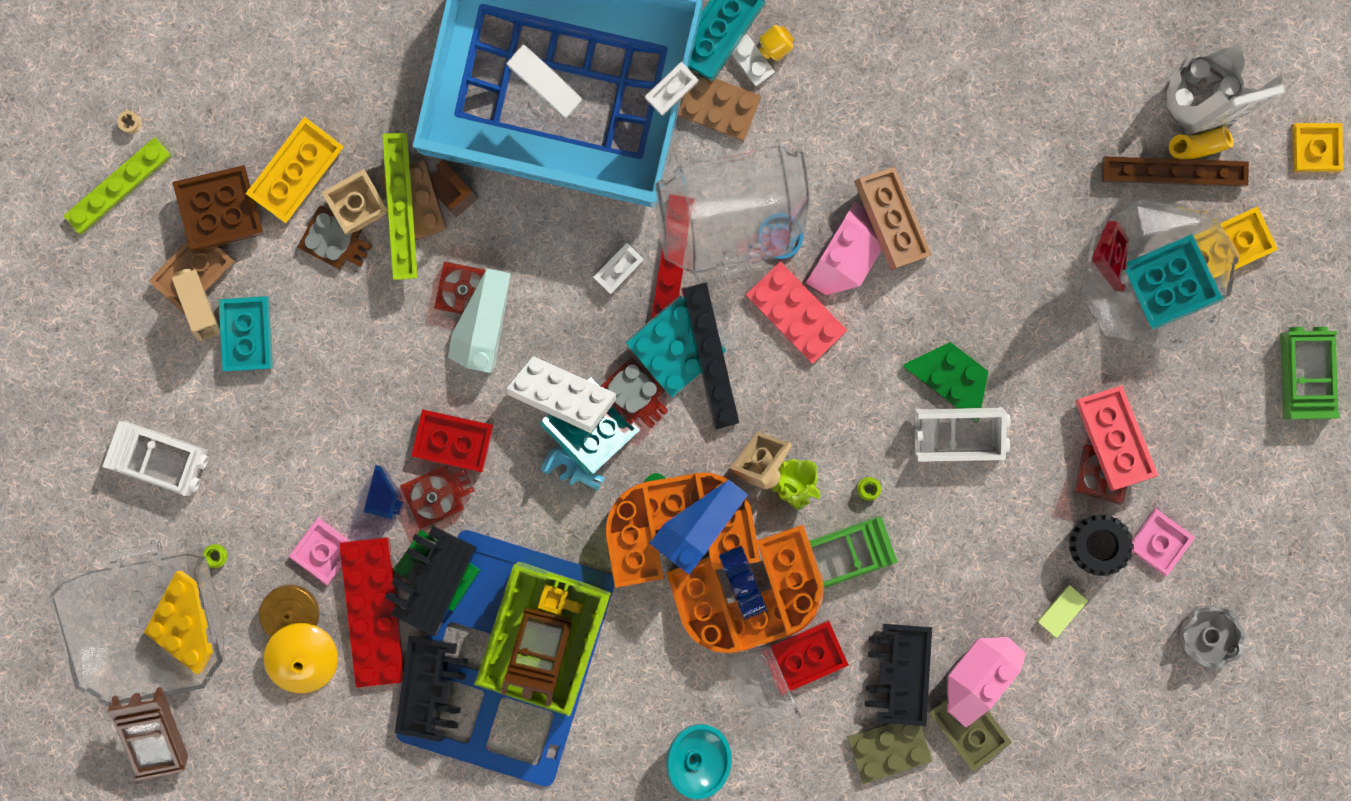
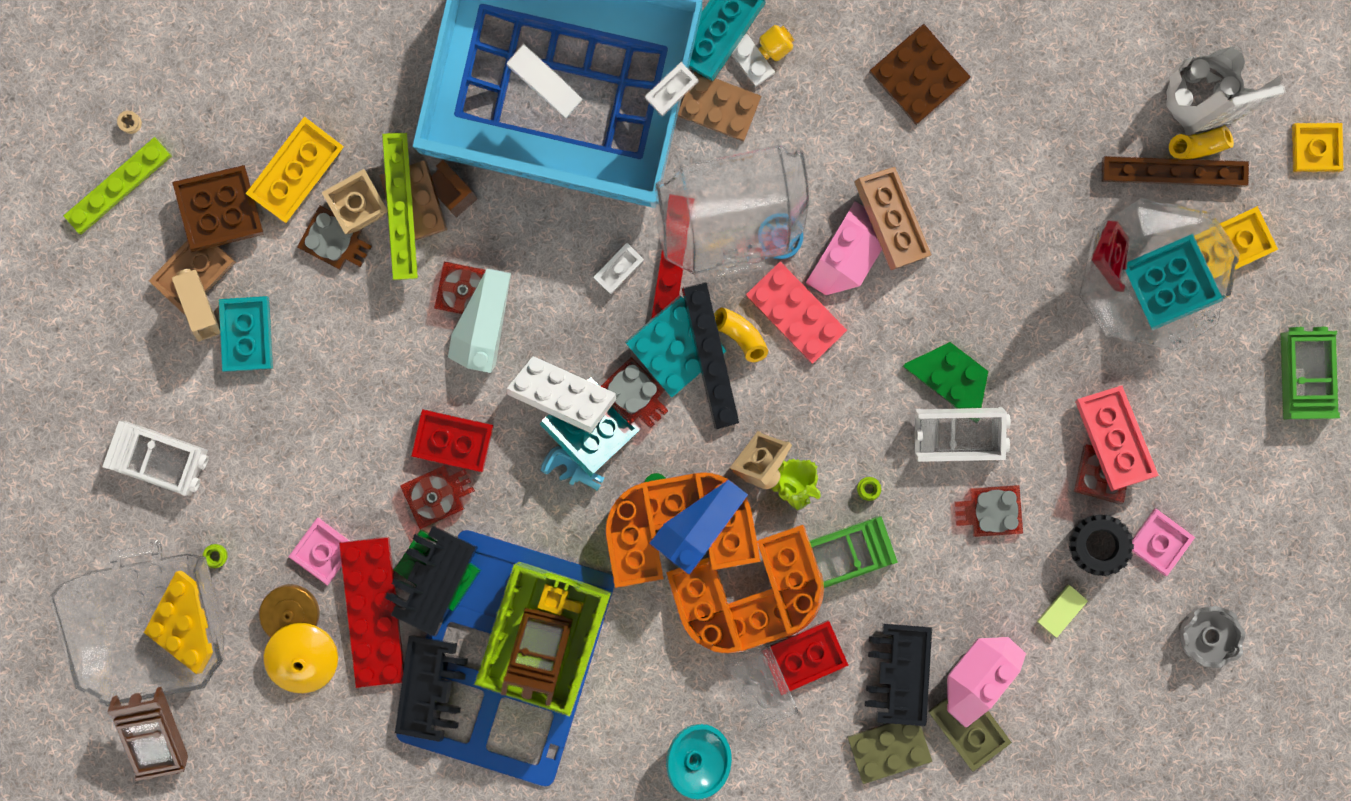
(383, 495): clear blue slope -> none
(742, 333): none -> yellow cylinder
(743, 582): clear blue piece -> none
(919, 74): none -> reddish brown plate
(992, 511): none -> piece

